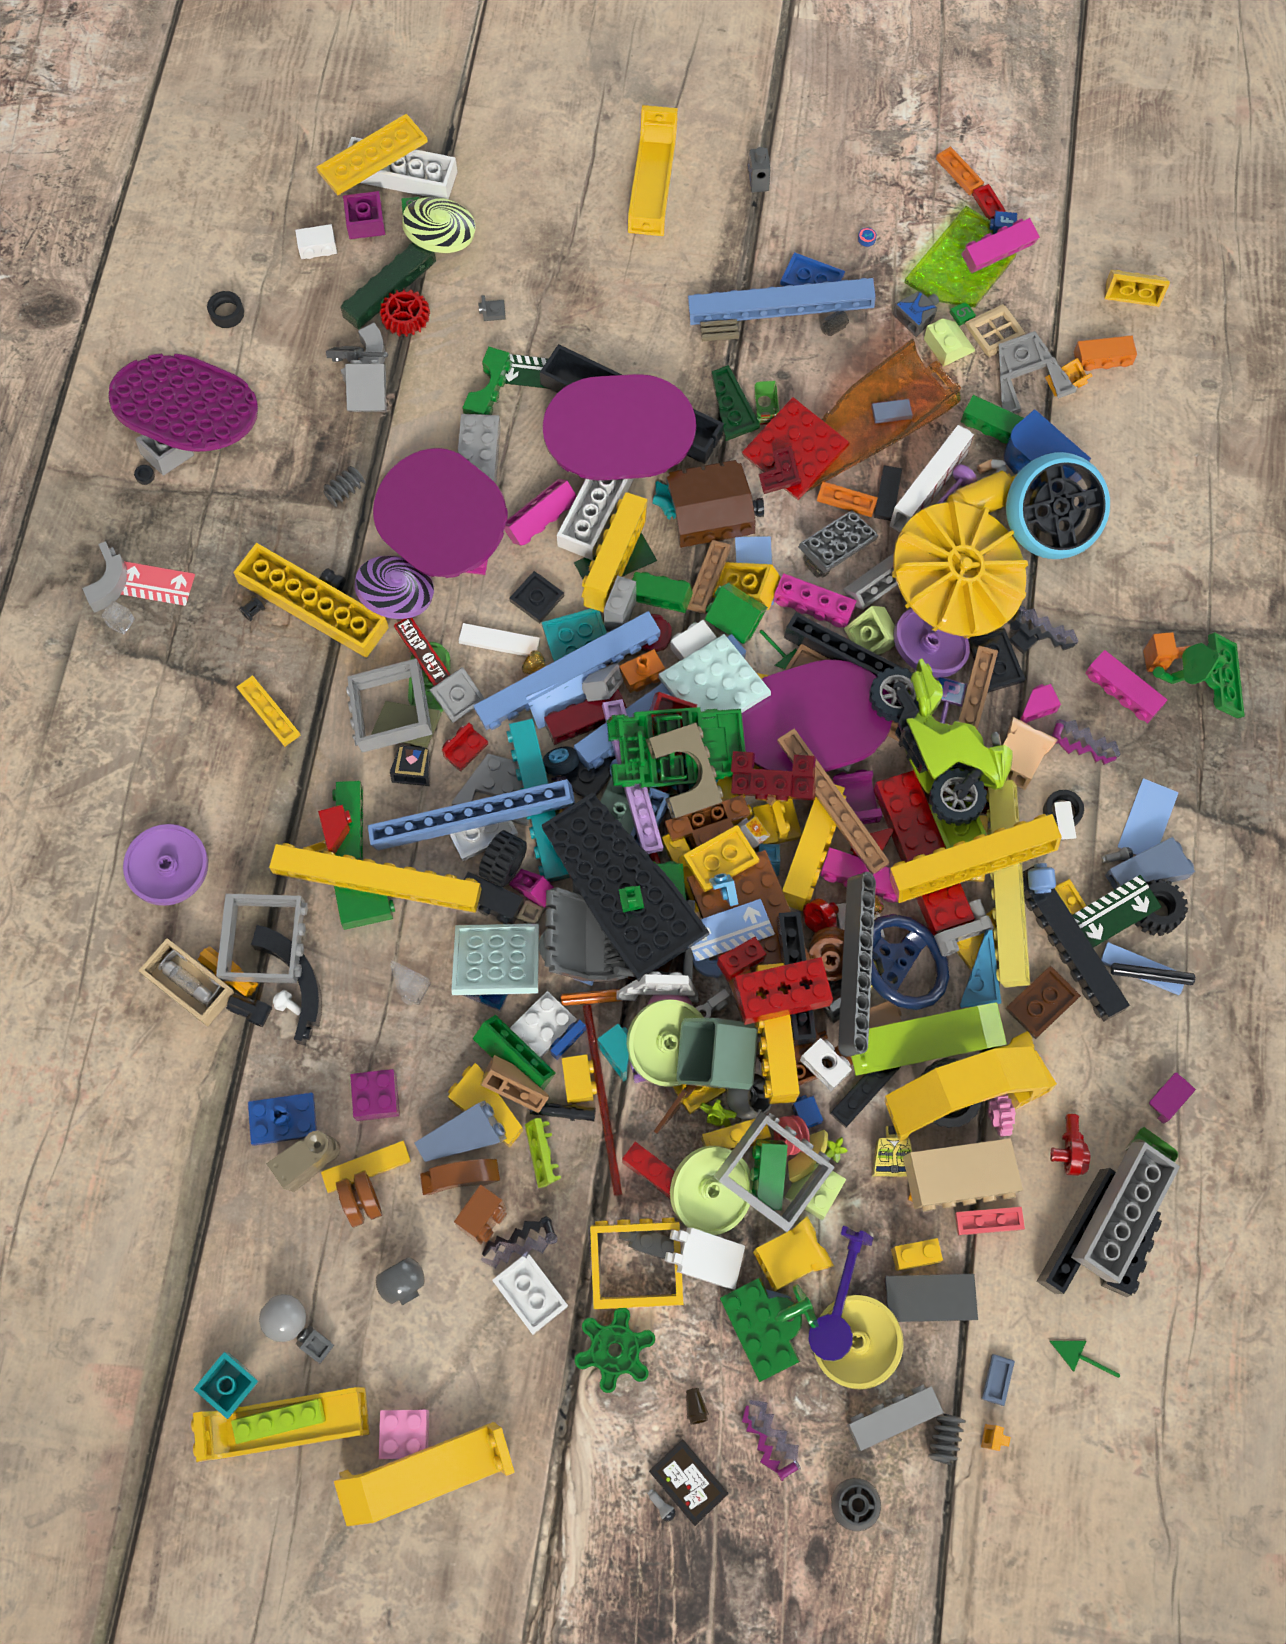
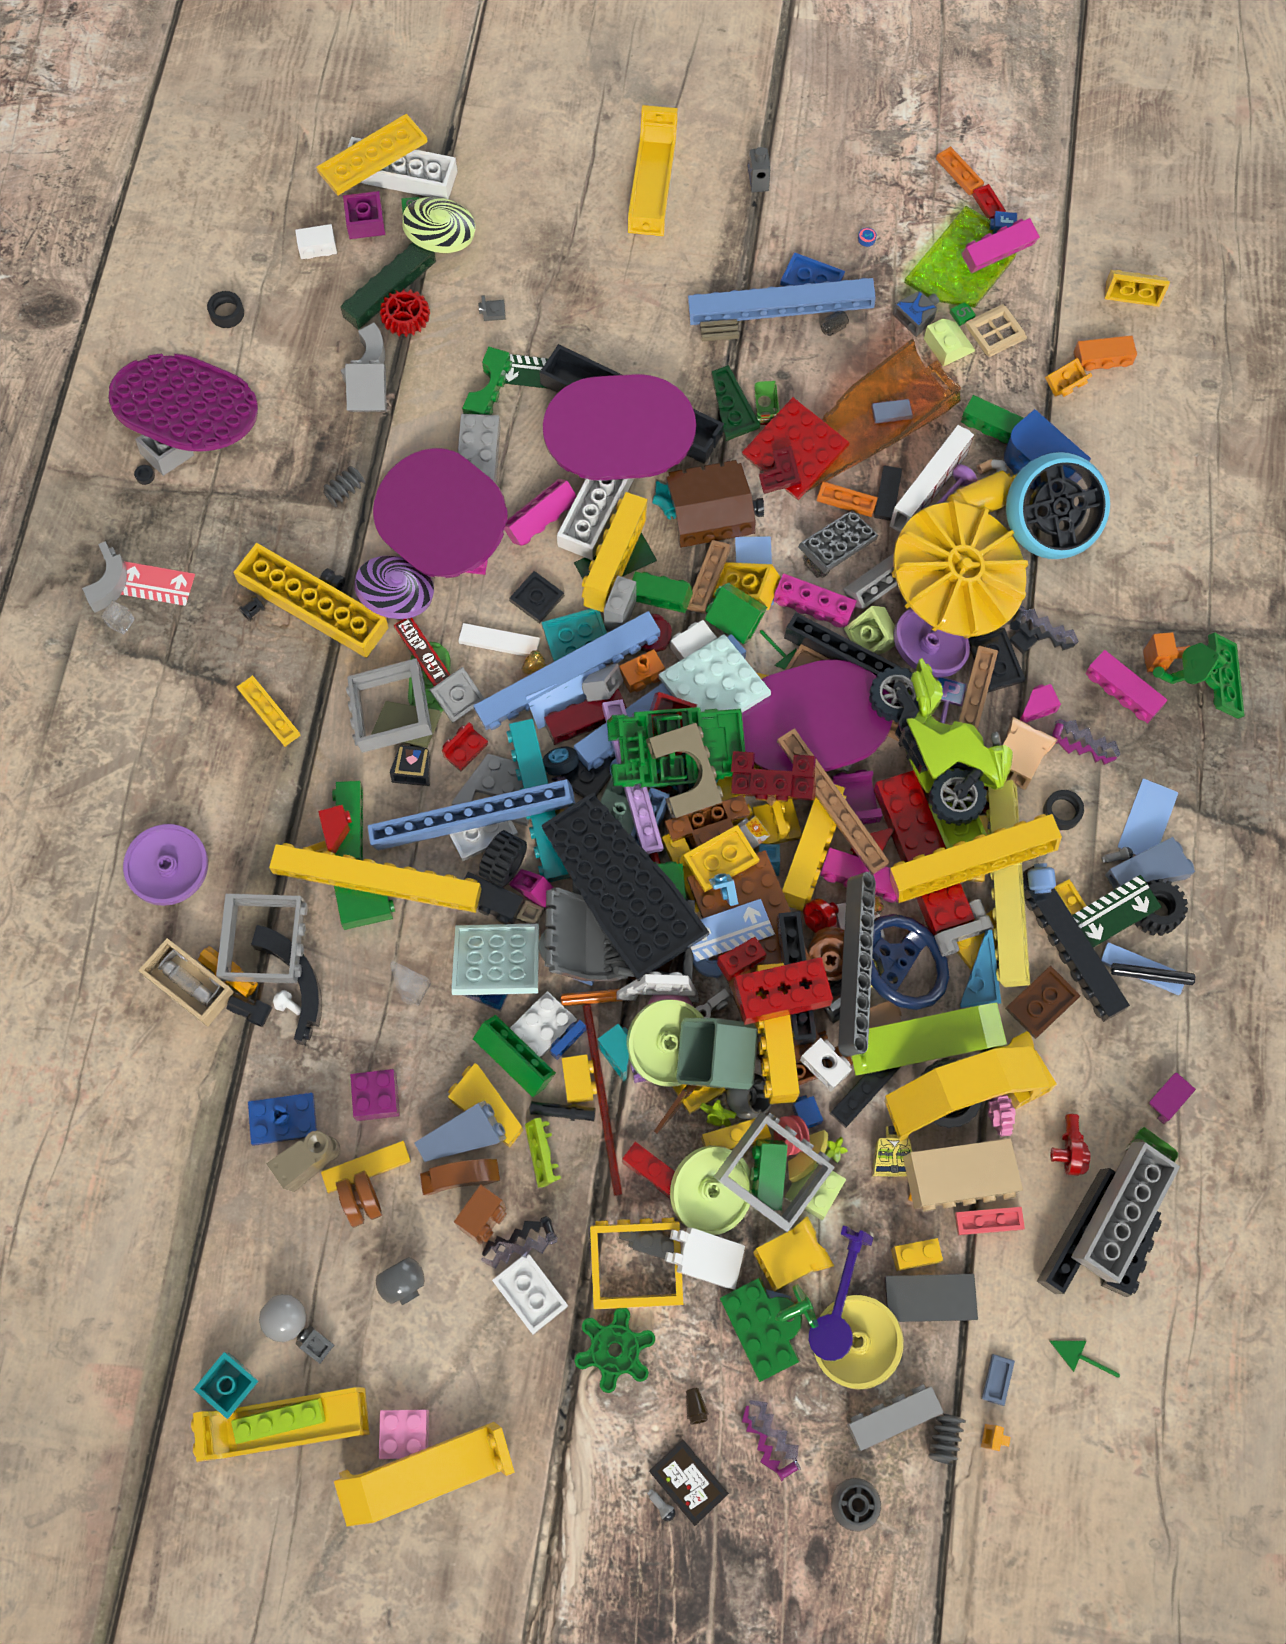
(351, 353): dark grey piece -> none
(513, 1084): medium nougat slope -> none
(631, 898): green tile -> none
(1025, 356): light grey wing -> none
(1065, 820): white sticker -> none

